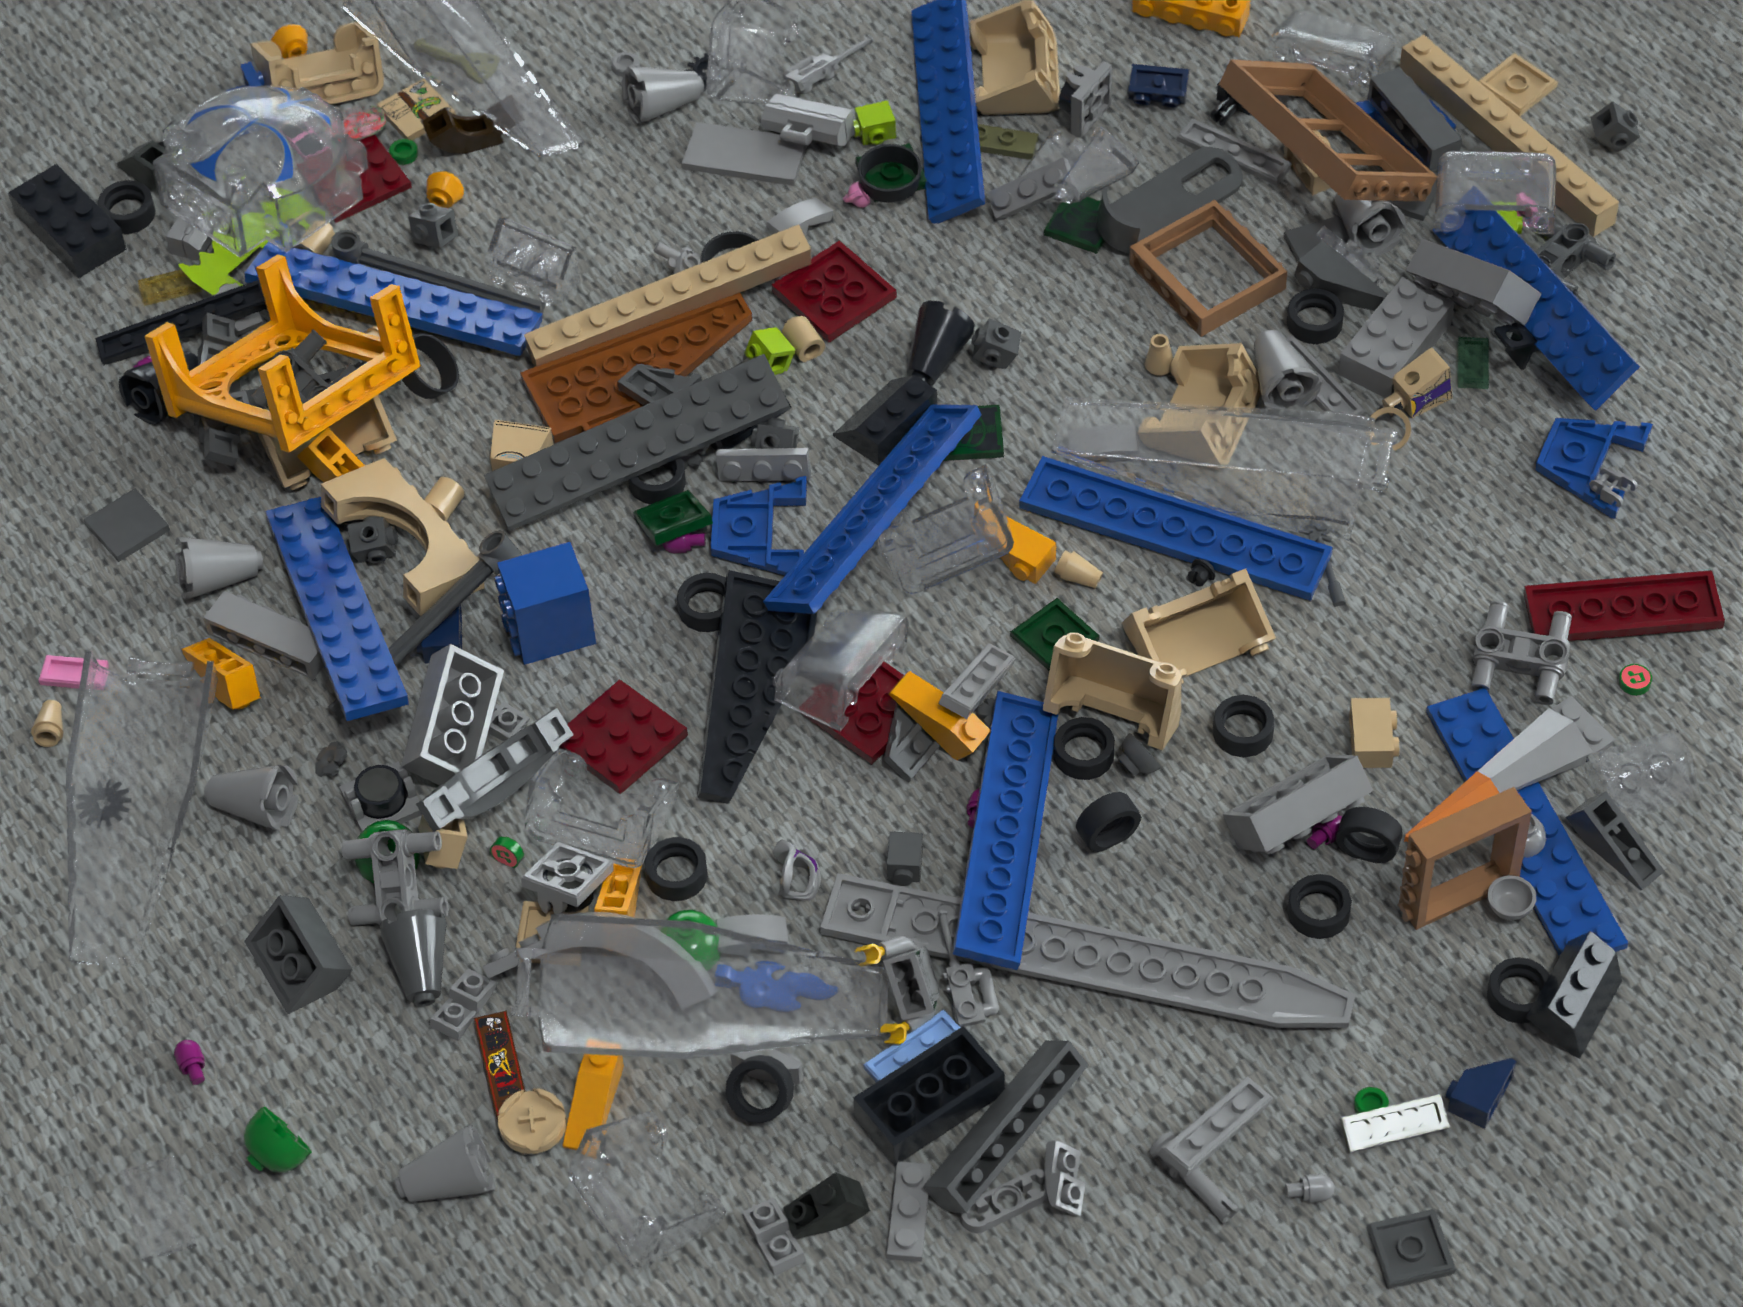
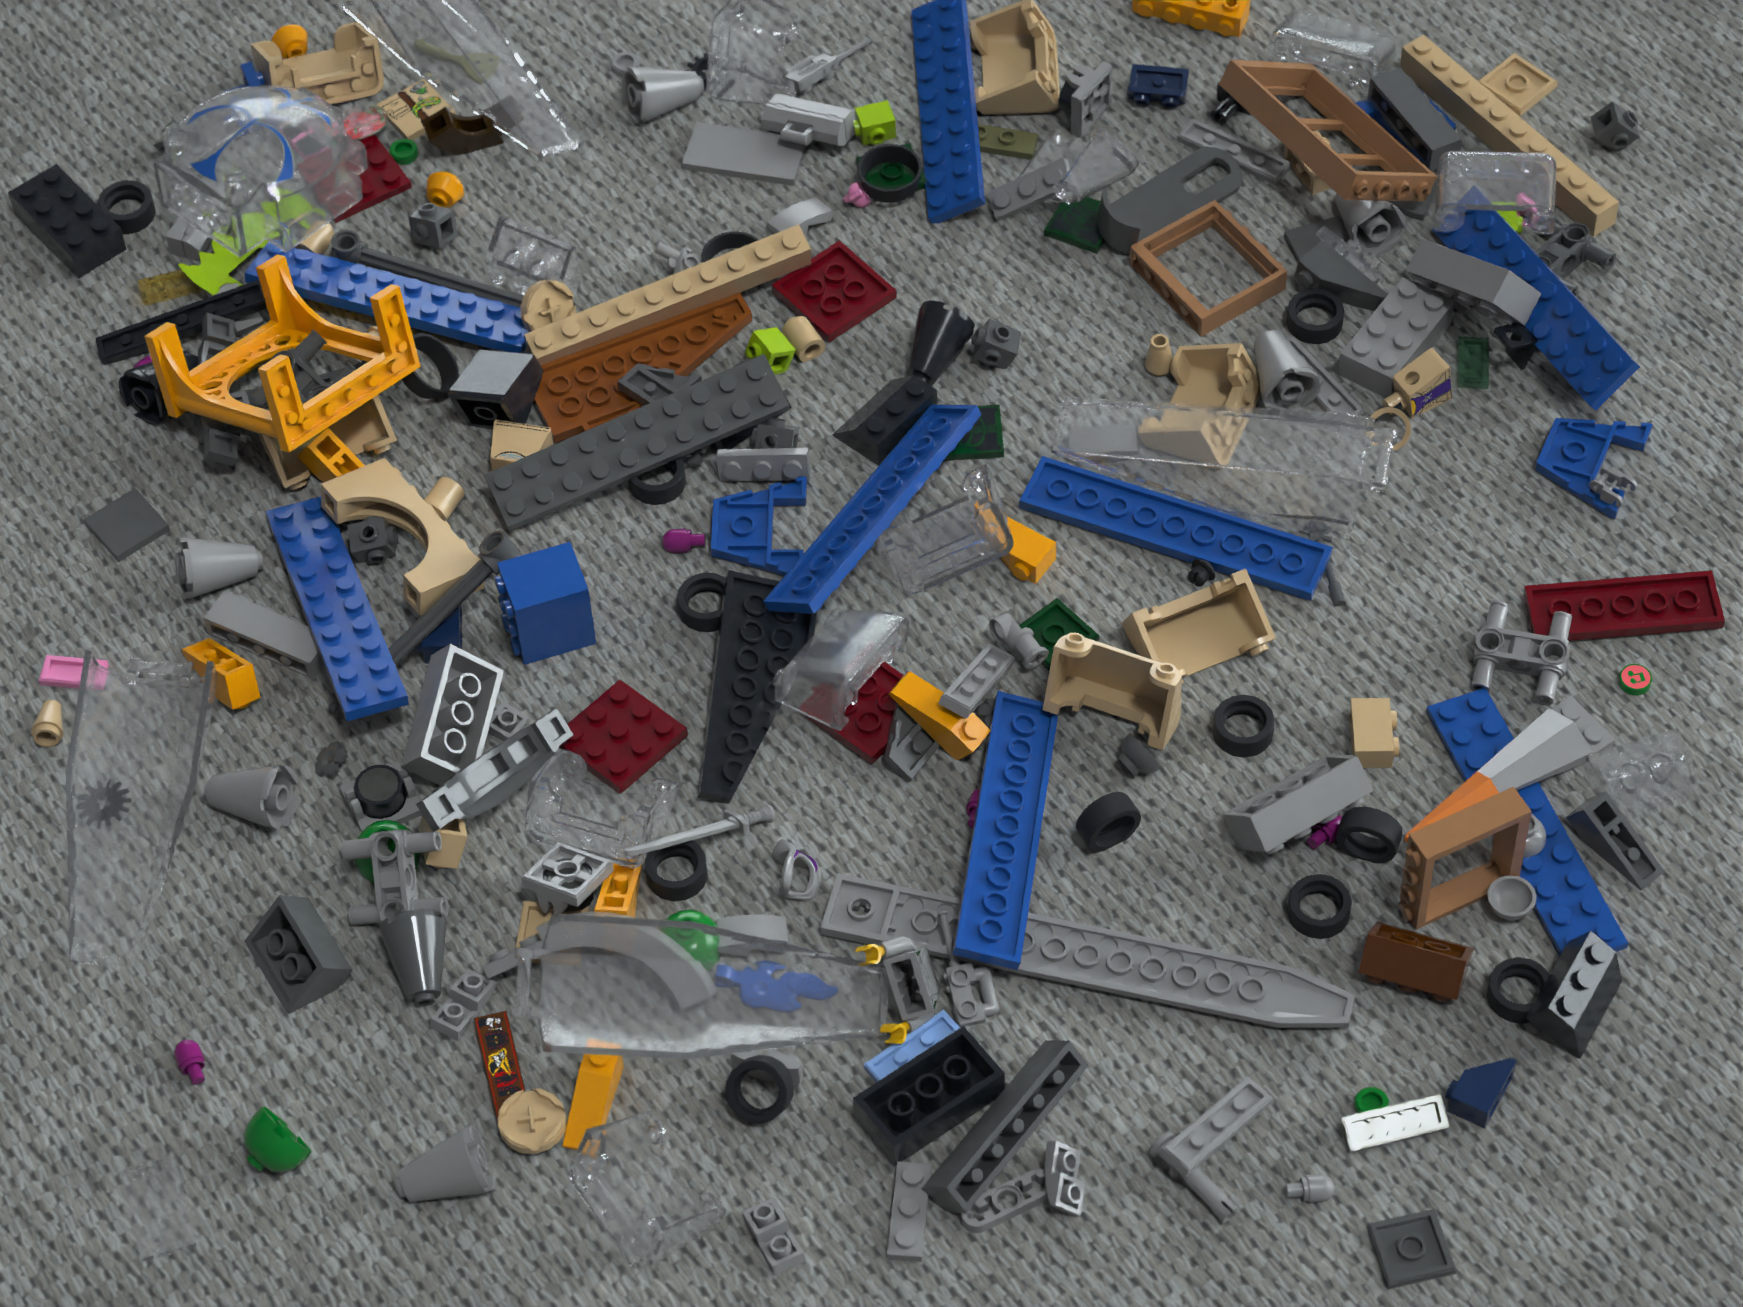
(140, 163): pearl dark grey slope -> none
(497, 388): none -> black slope
(507, 851): green tile -> none
(546, 303): none -> tan tile
(673, 517): dark green tile -> none
(731, 821): none -> light grey sword
(827, 1206): pearl dark grey slope -> none
(904, 857): dark grey brick -> none
(1008, 632): none -> light grey connector
(1078, 570): tan cone -> none
(1089, 768): black tyre -> none
(1415, 961): none -> reddish brown slope

